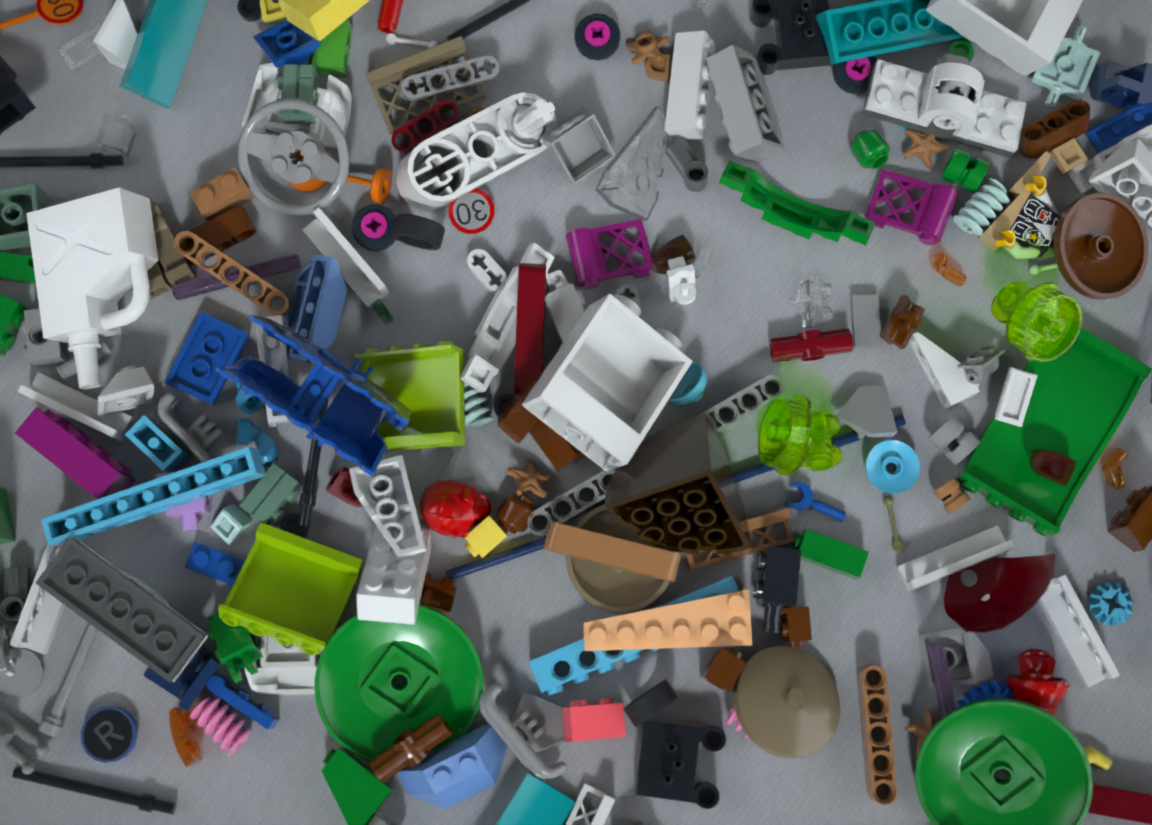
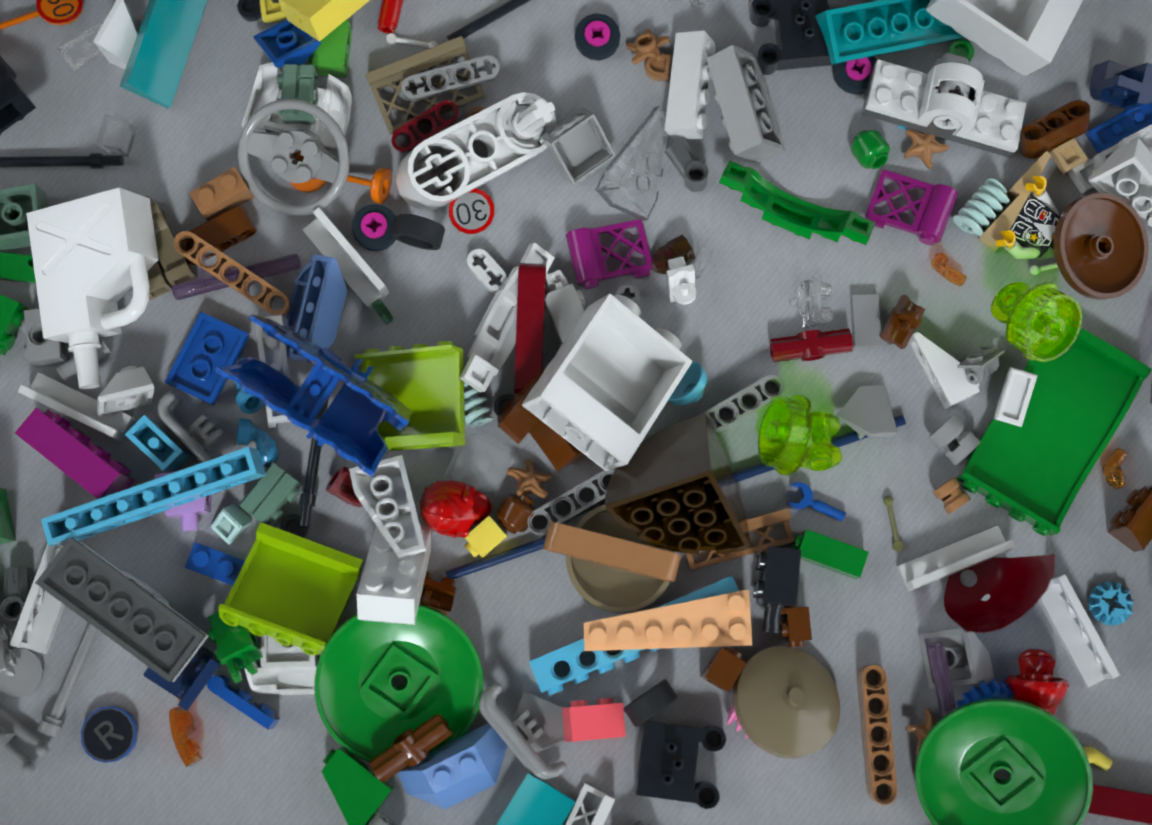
(145, 802): black bar -> none
(221, 724): bright pink piece -> none
(905, 463): medium azure dish -> none
(965, 170): green wheel -> none
(1052, 466): rock -> none
(1068, 70): light aqua plate -> none

